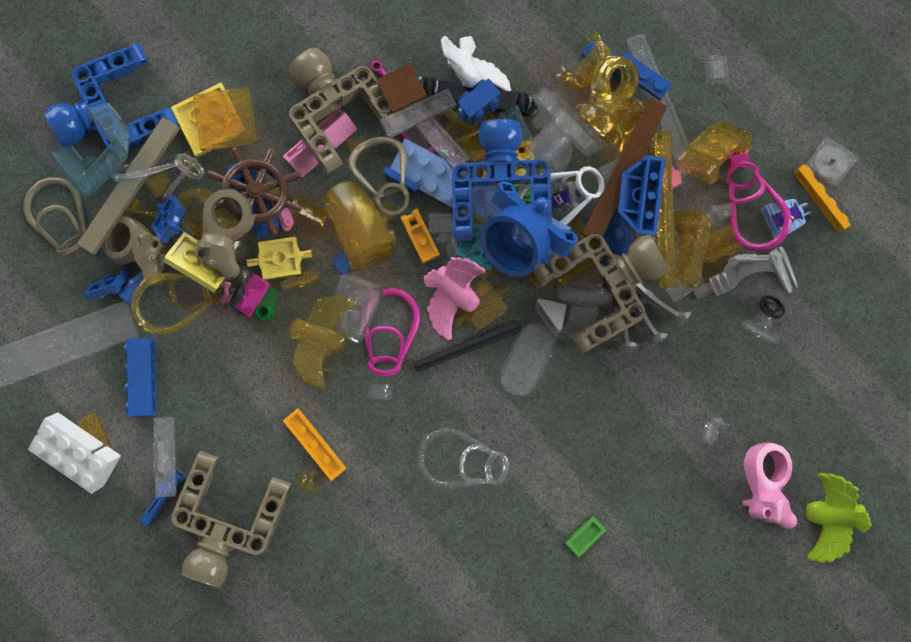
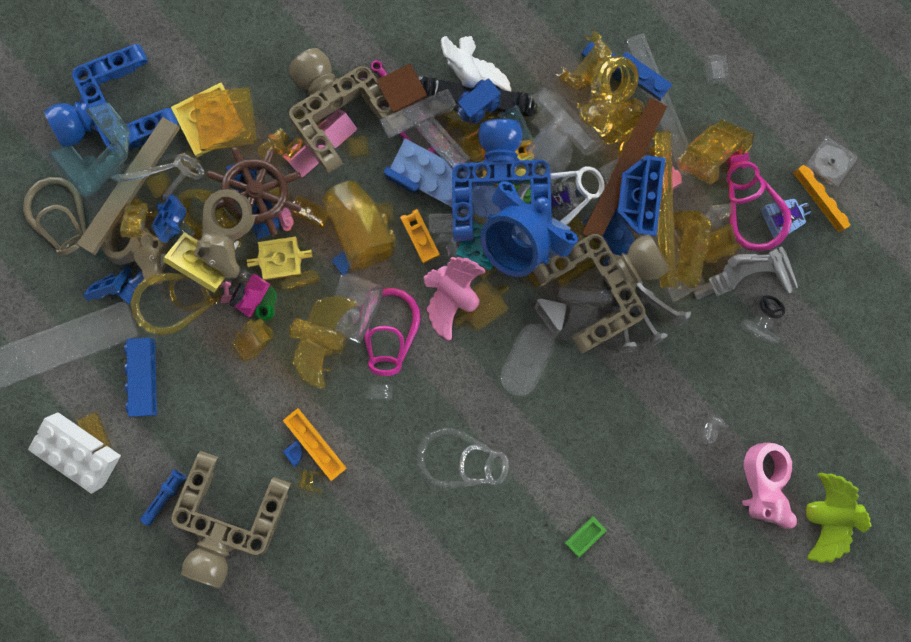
(134, 220): none -> clear yellow plate
(165, 457): clear bracket -> none
(252, 339): none -> clear yellow brick
(262, 149): none -> clear yellow bar
(287, 151): none -> clear yellow bracket
(294, 453): none -> blue tile
(379, 194): dark tan animal -> none
(467, 346): black axle -> none

